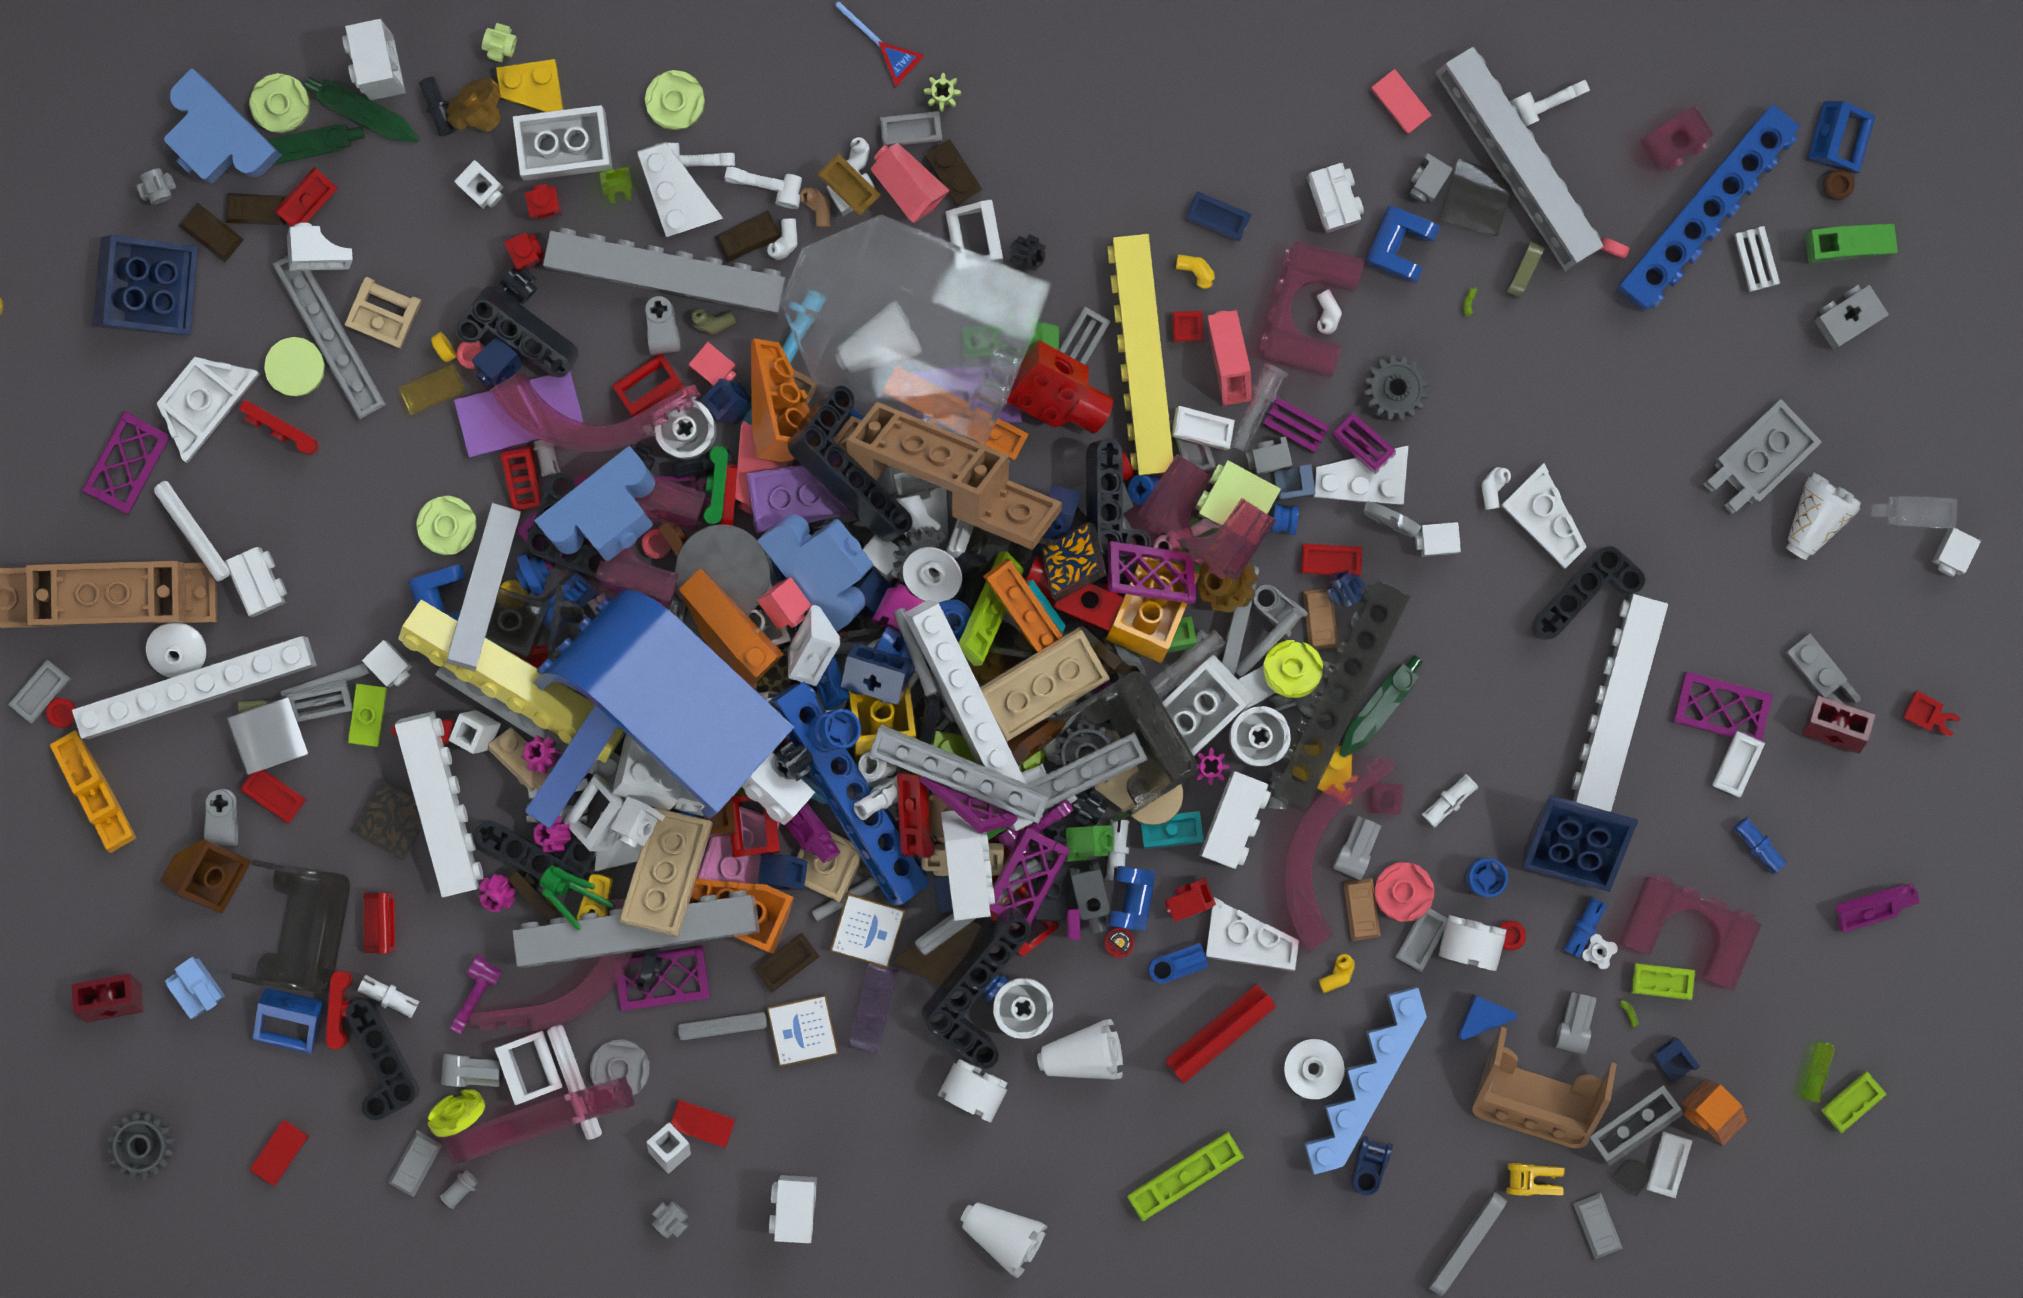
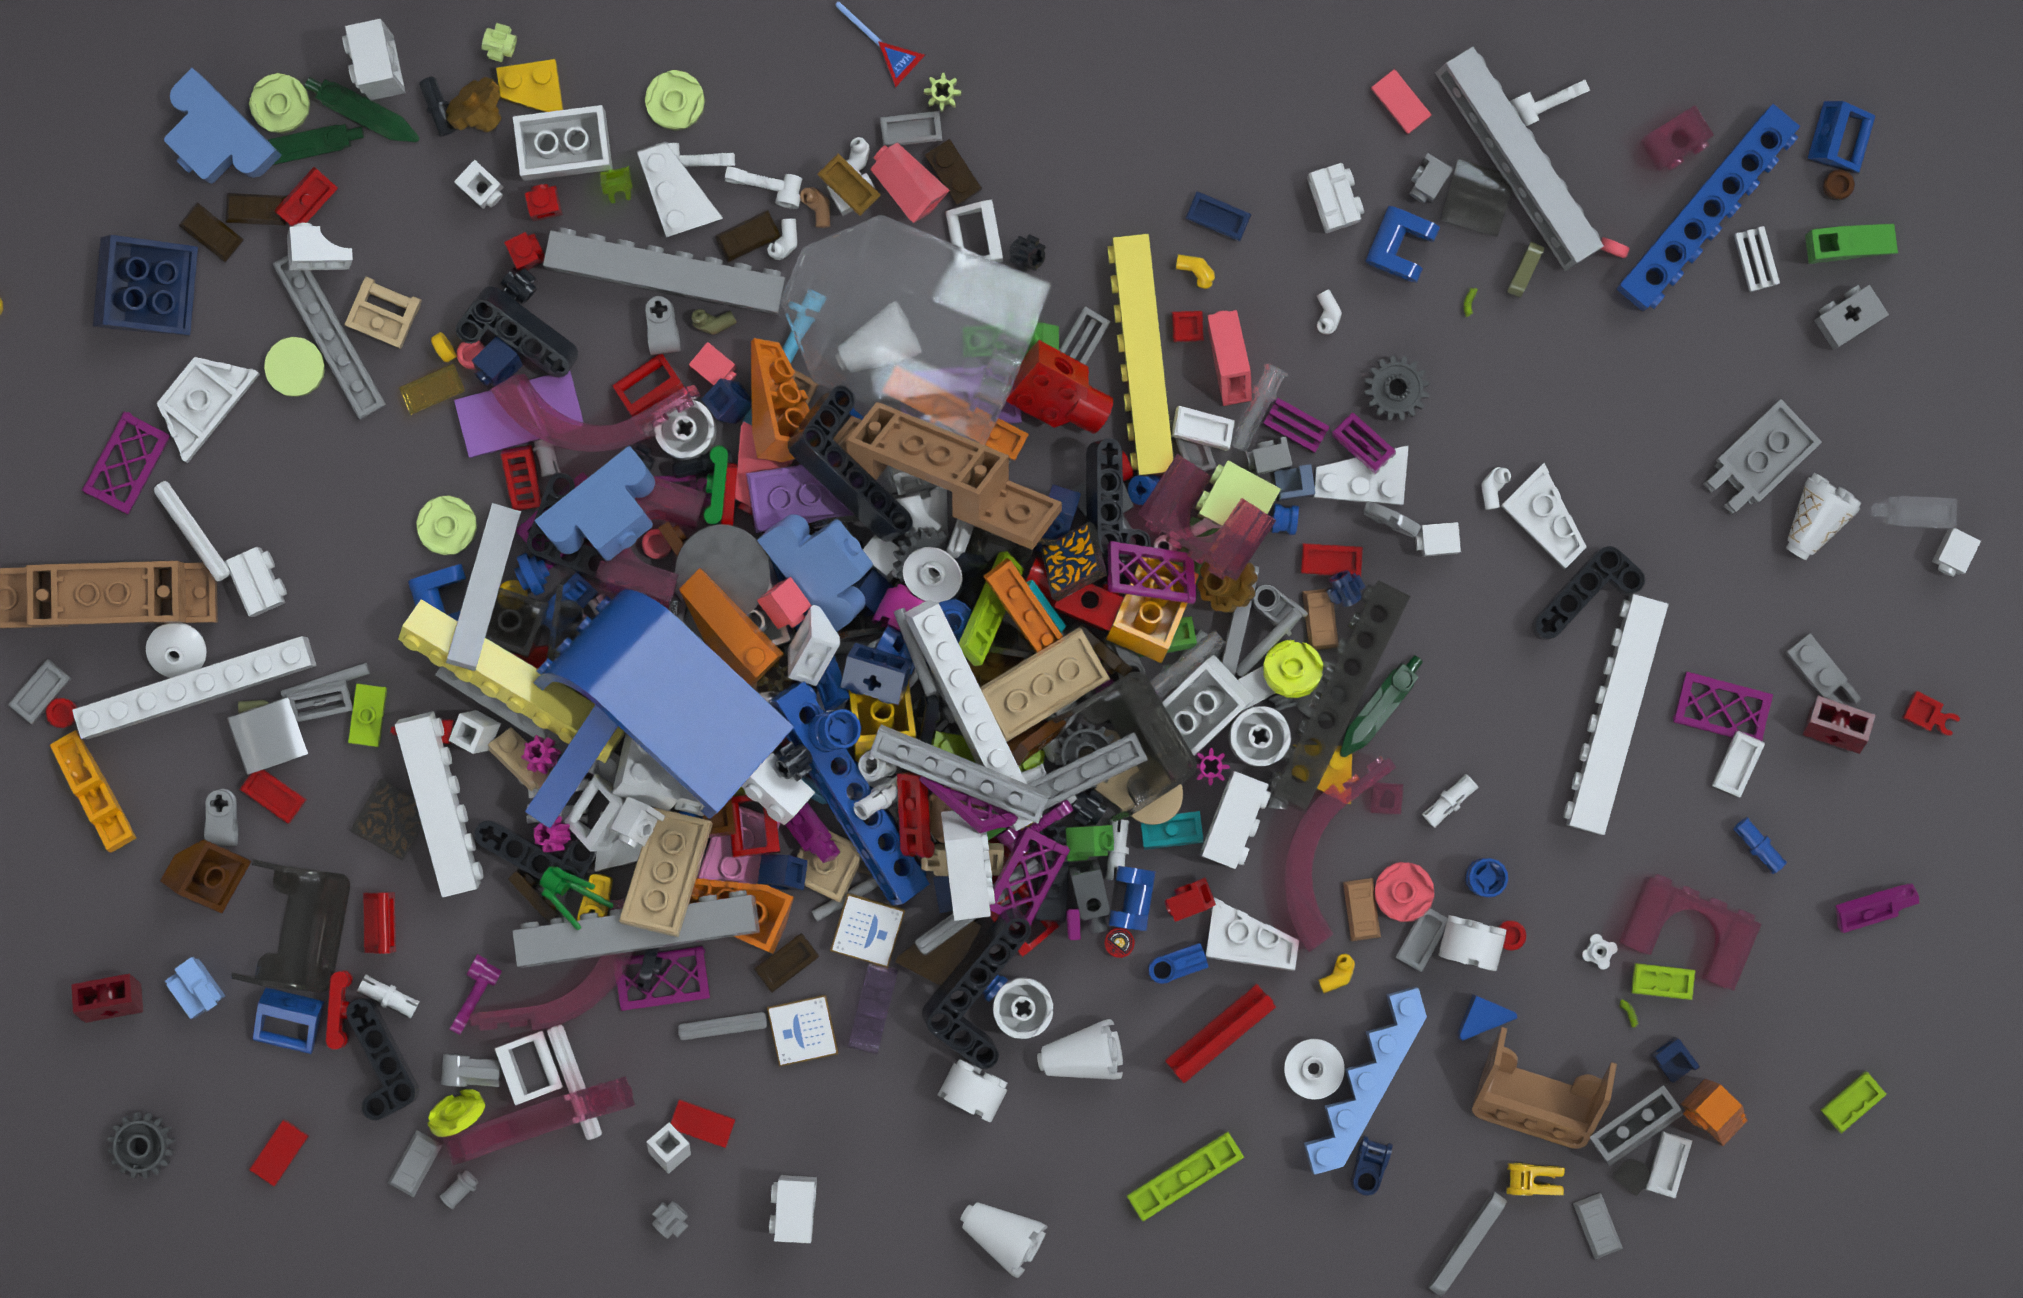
(156, 186): light grey gear -> none
(279, 428): red plate -> none
(388, 664): white brick -> none
(496, 893): dark pink gear -> none
(618, 1060): light grey tile -> none
(1285, 341): clear pink arch -> none
(1354, 855): light grey piece -> none
(1574, 1031): light grey piece -> none
(1578, 843): dark blue slope -> none
(1585, 927): blue pin -> none
(1818, 1071): clear neon green axle -> none

